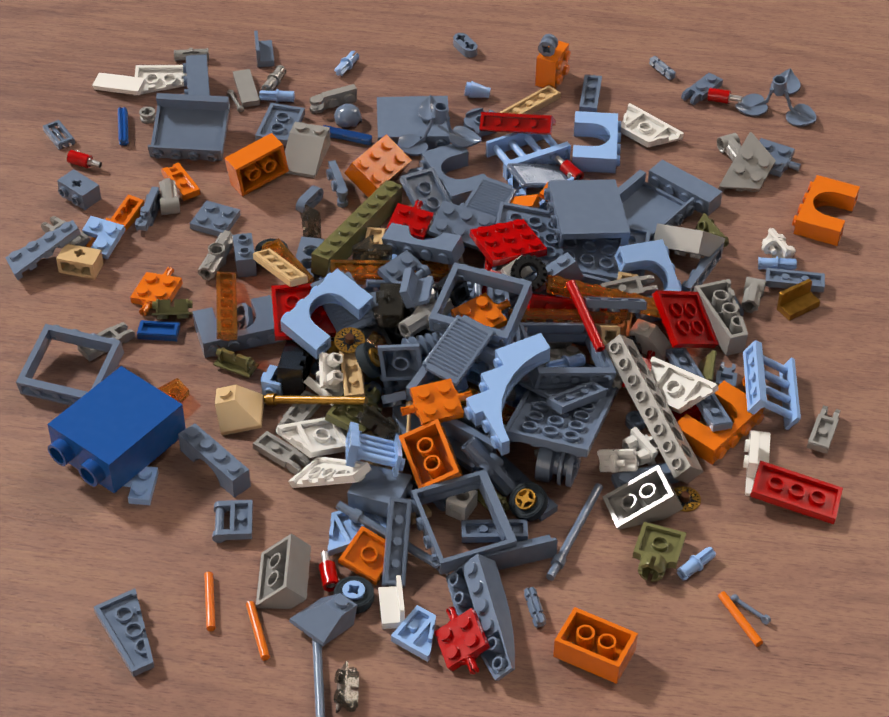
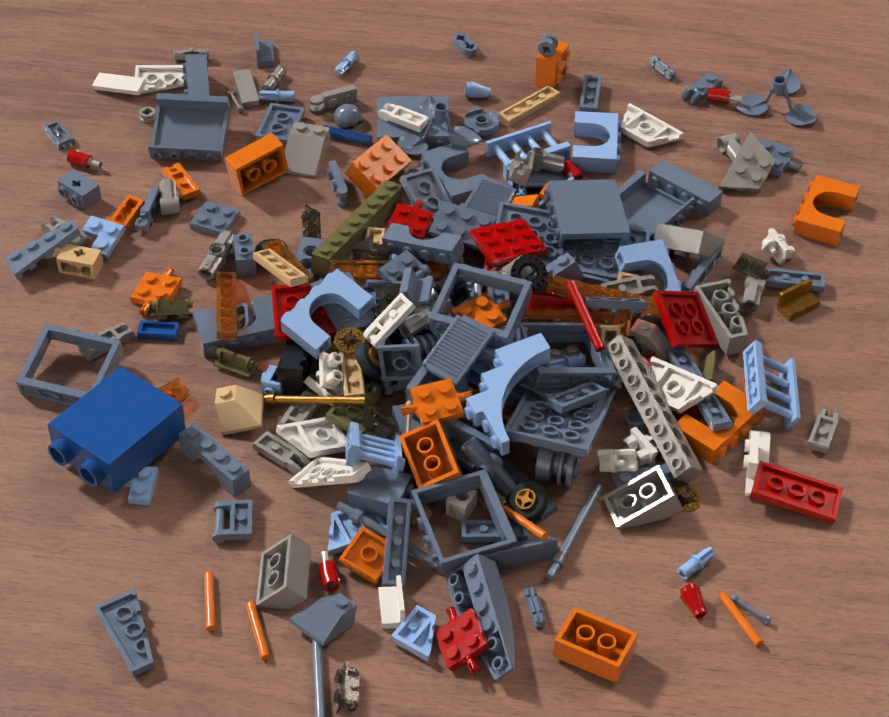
(123, 126): blue axle -> none
(310, 198): sand blue beam -> none
(355, 584): black wheel -> none
(389, 320): none -> white plate
(393, 399): sand blue plate -> none
(403, 117): none -> white hinge
(517, 123): red fence -> none
(521, 168): none -> light grey hinge
(525, 523): none -> orange bar
(547, 161): none -> light grey piece
(658, 550): olive plate -> none
(693, 599): none -> red cone
(707, 225): olive hinge -> none
(726, 374): sand blue plate -> none
(752, 267): none -> clear smoke hinge
(778, 263): light blue axle -> none

